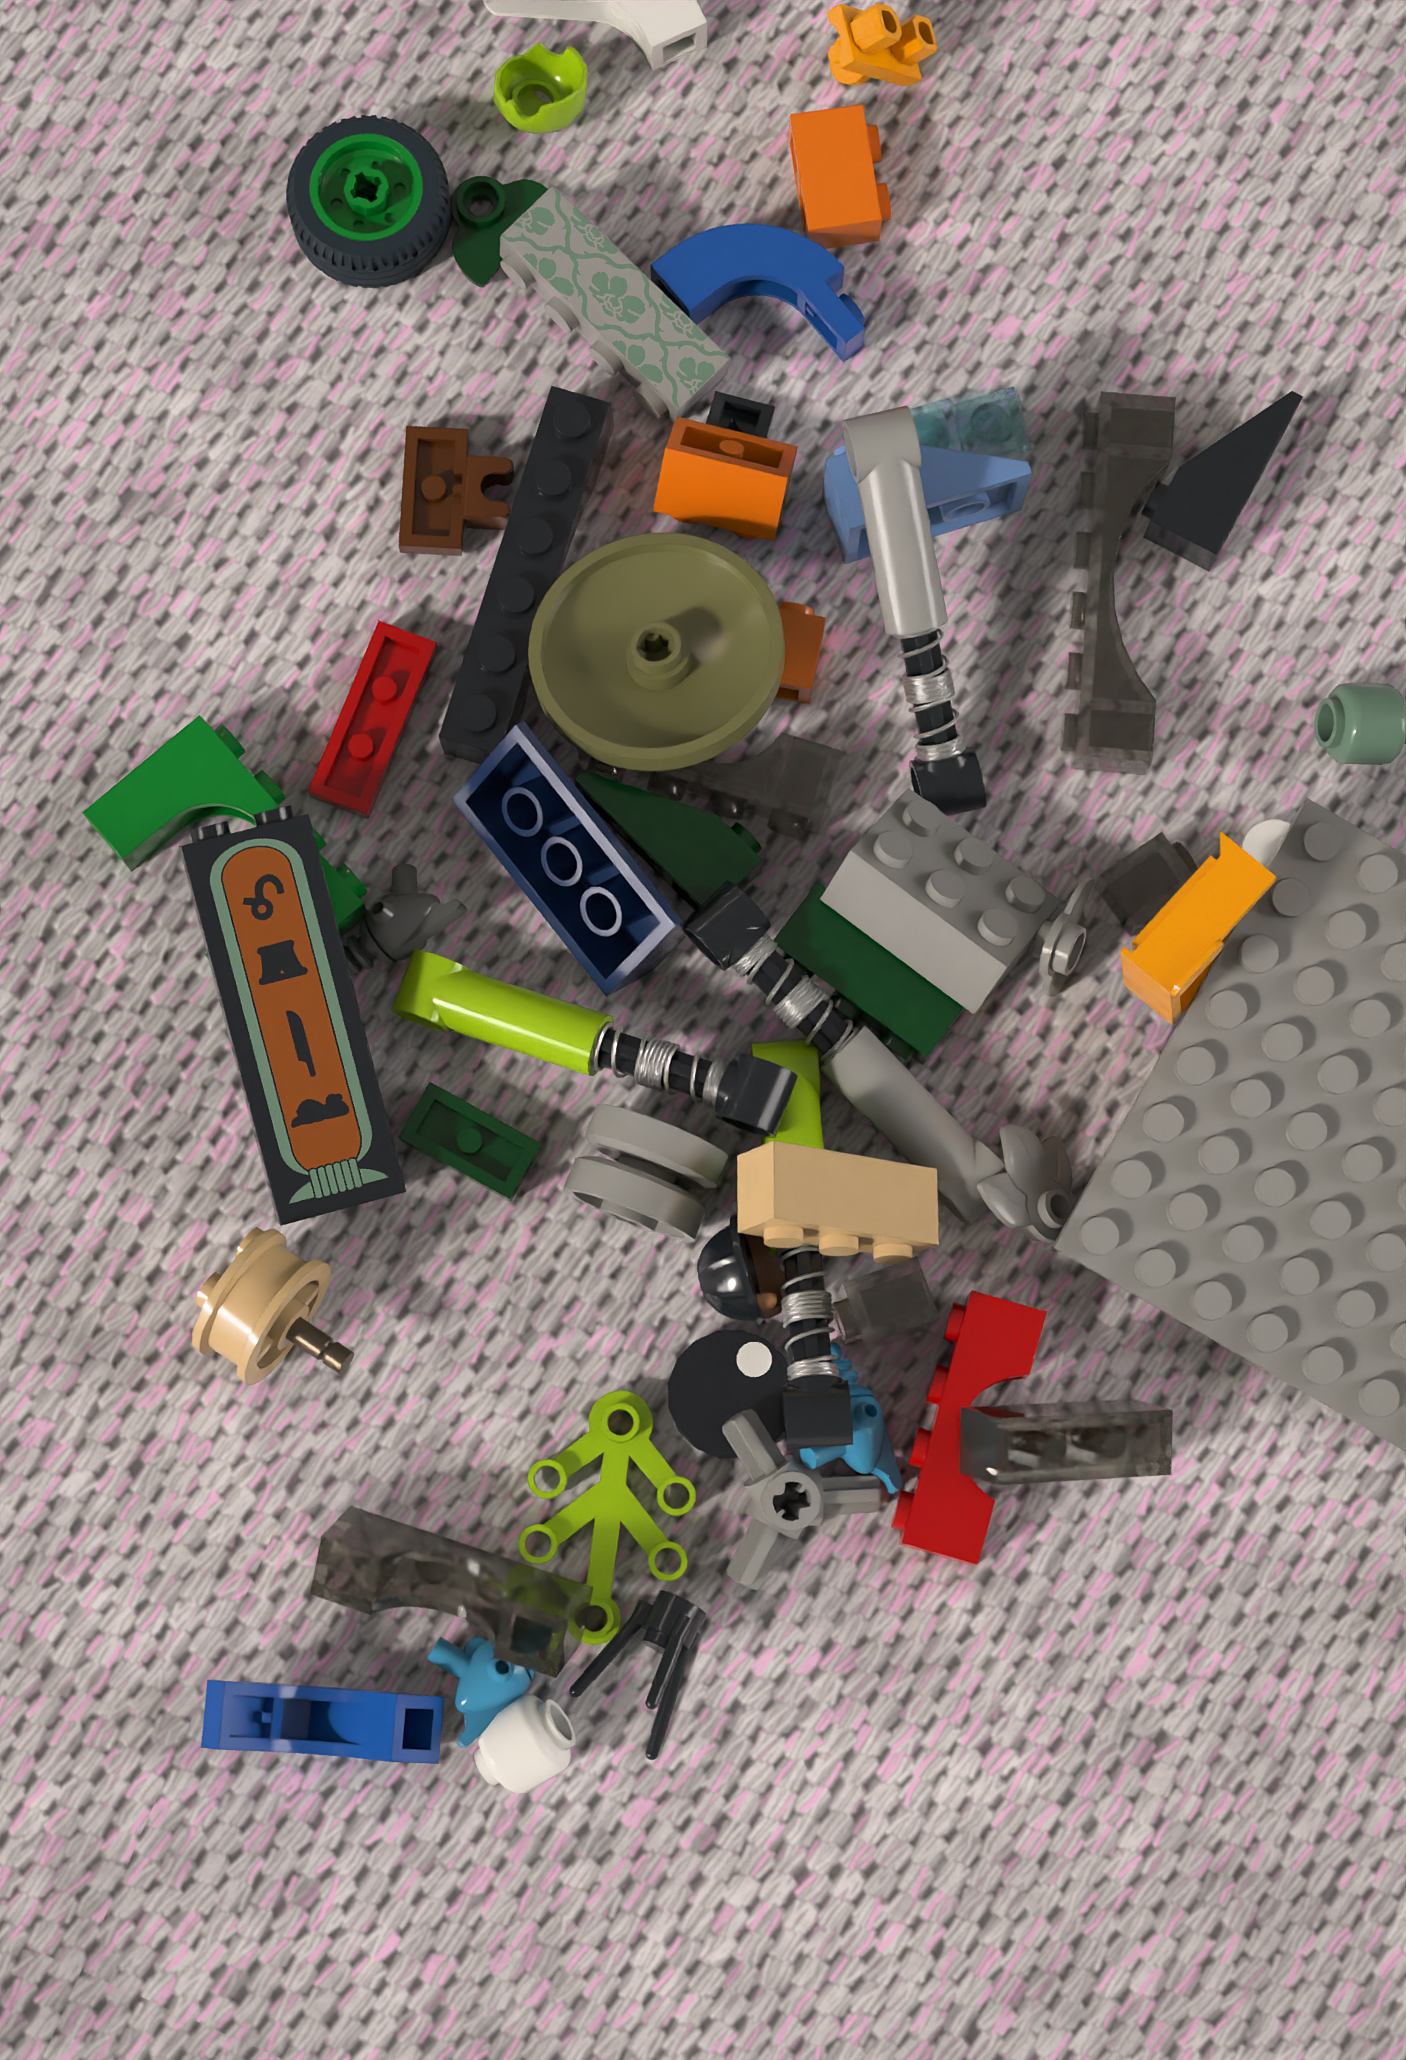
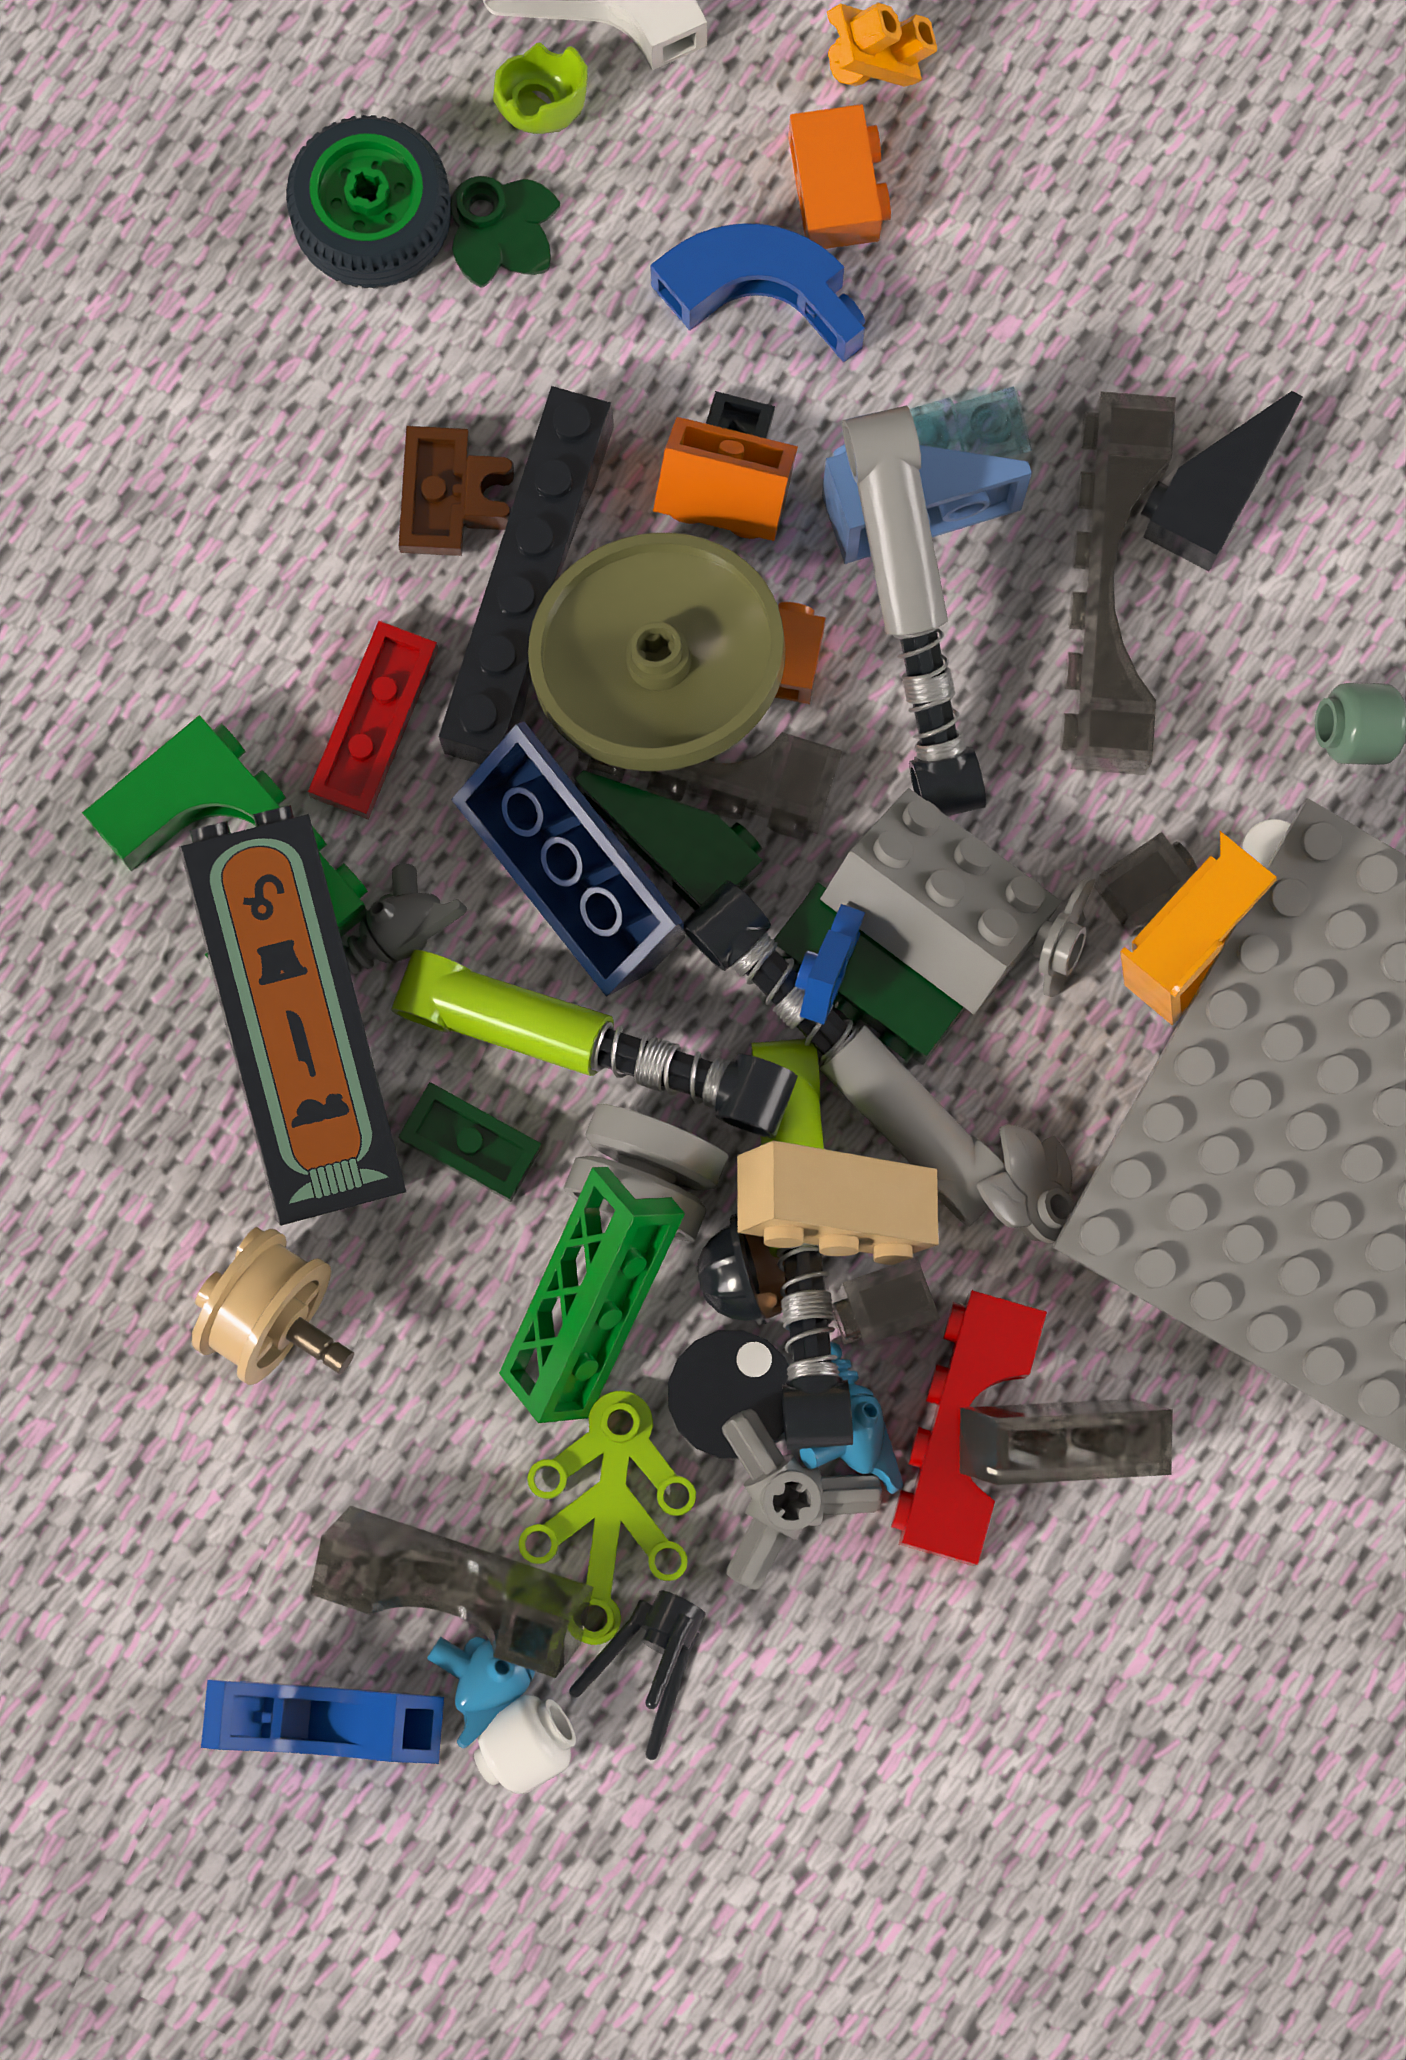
(599, 1310): none -> green fence
(612, 306): light grey brick -> none
(824, 971): none -> blue plate

